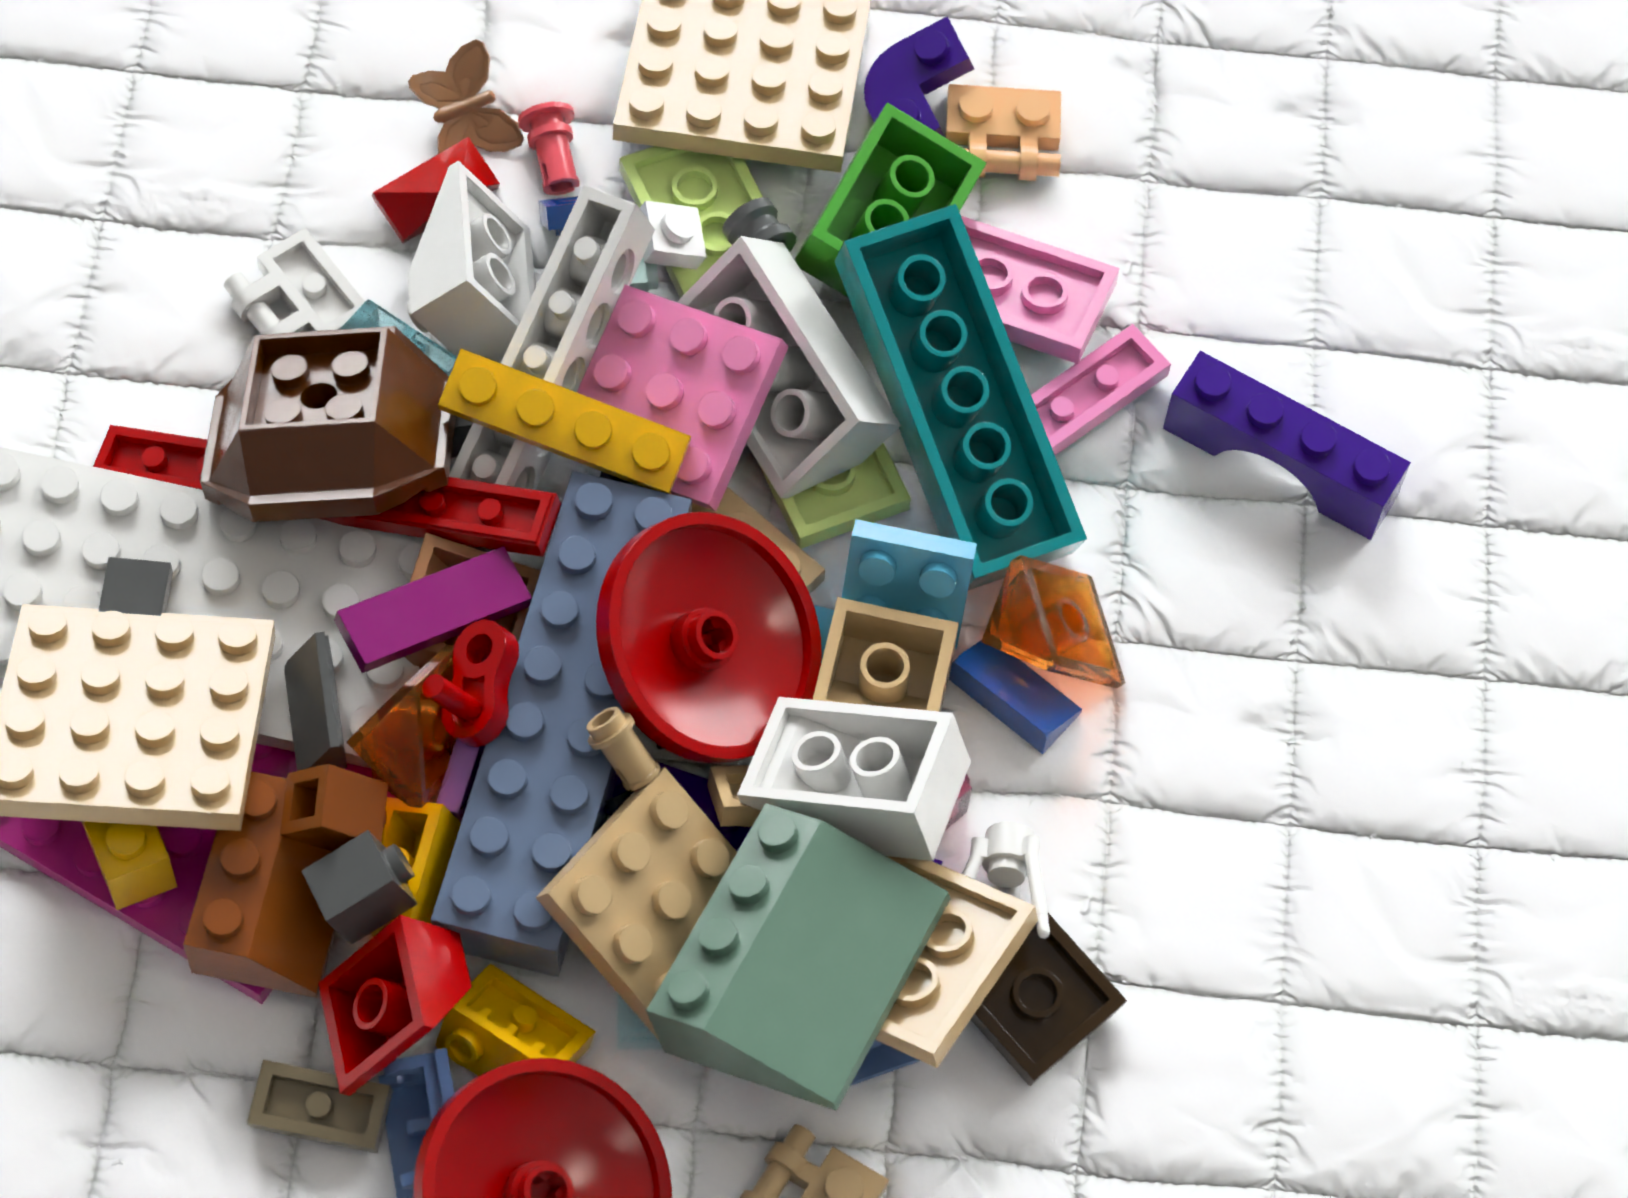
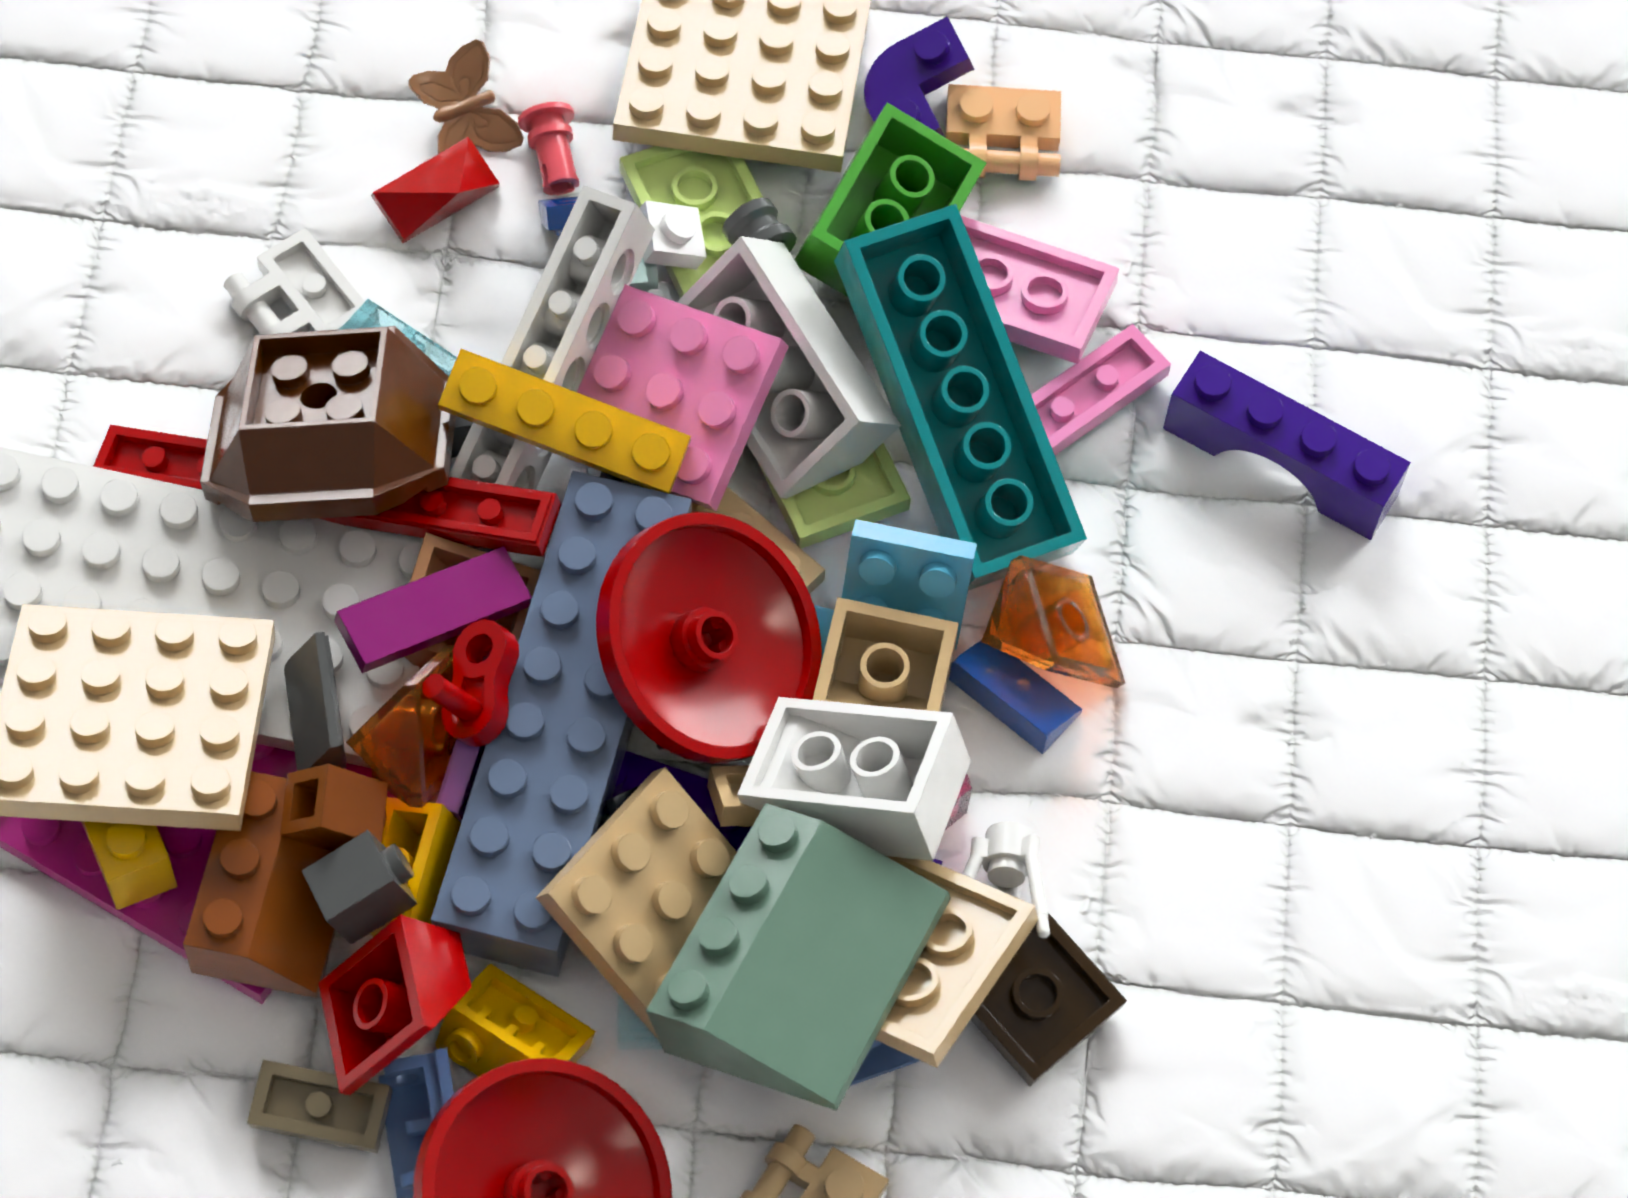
(136, 586): dark grey tile -> none
(471, 269): white slope -> none
(614, 736): tan pin -> none

